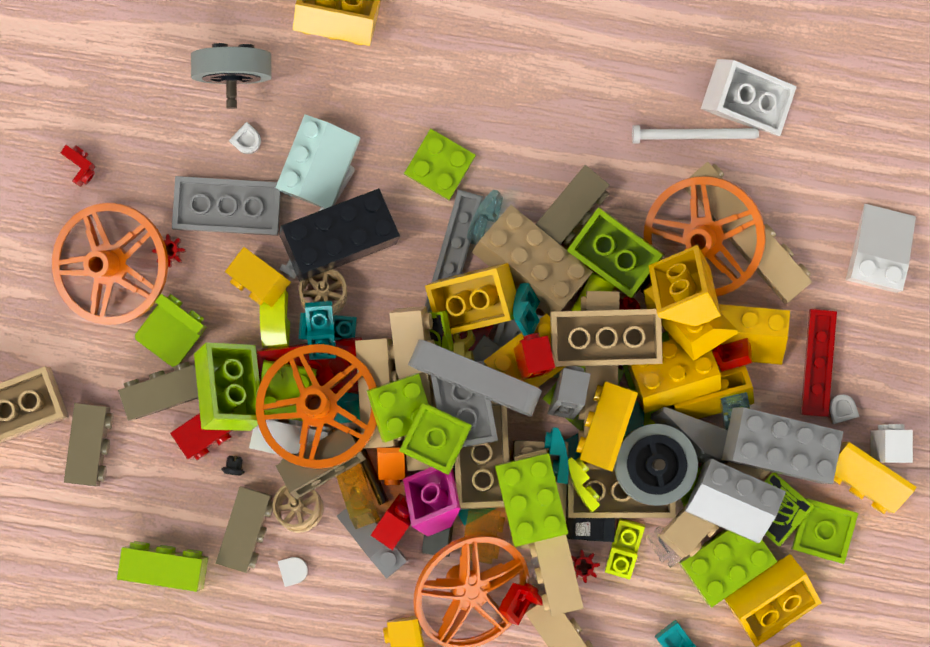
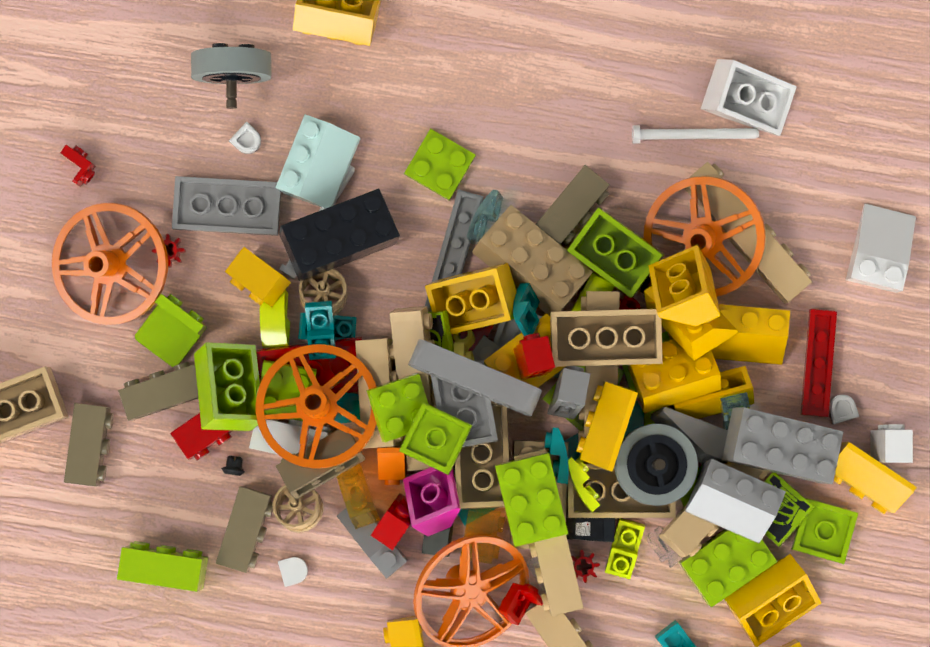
(372, 477): black bar -> none
(733, 354): red bracket -> none

